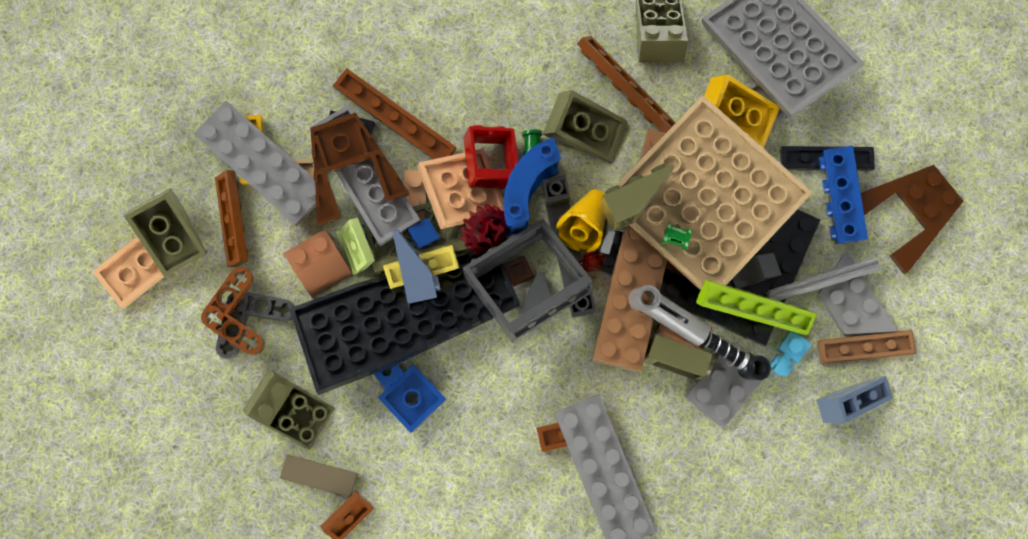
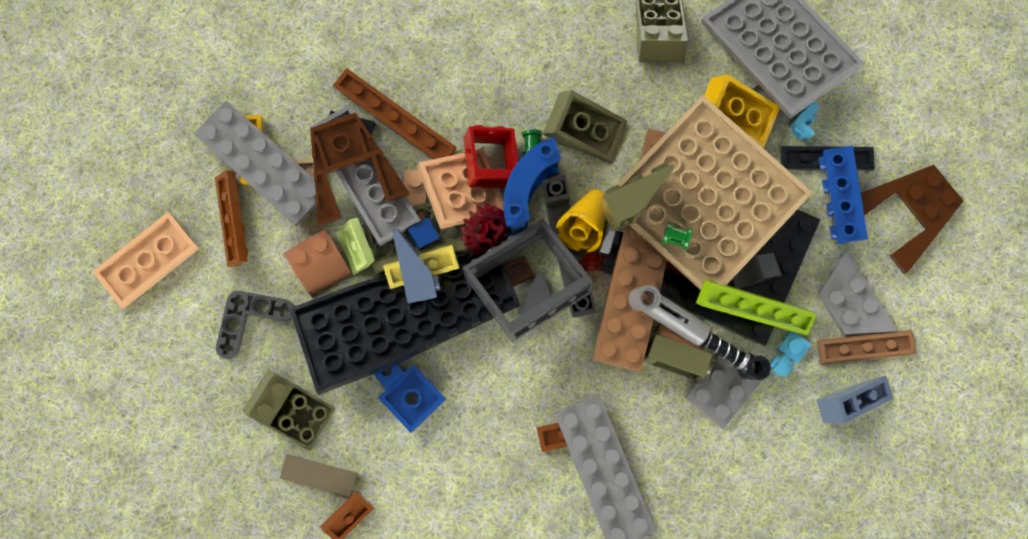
(166, 232): olive slope -> none
(225, 311): dark orange beam -> none
(624, 82): dark orange plate -> none
(800, 126): none -> medium azure bracket
(824, 280): light grey axle -> none

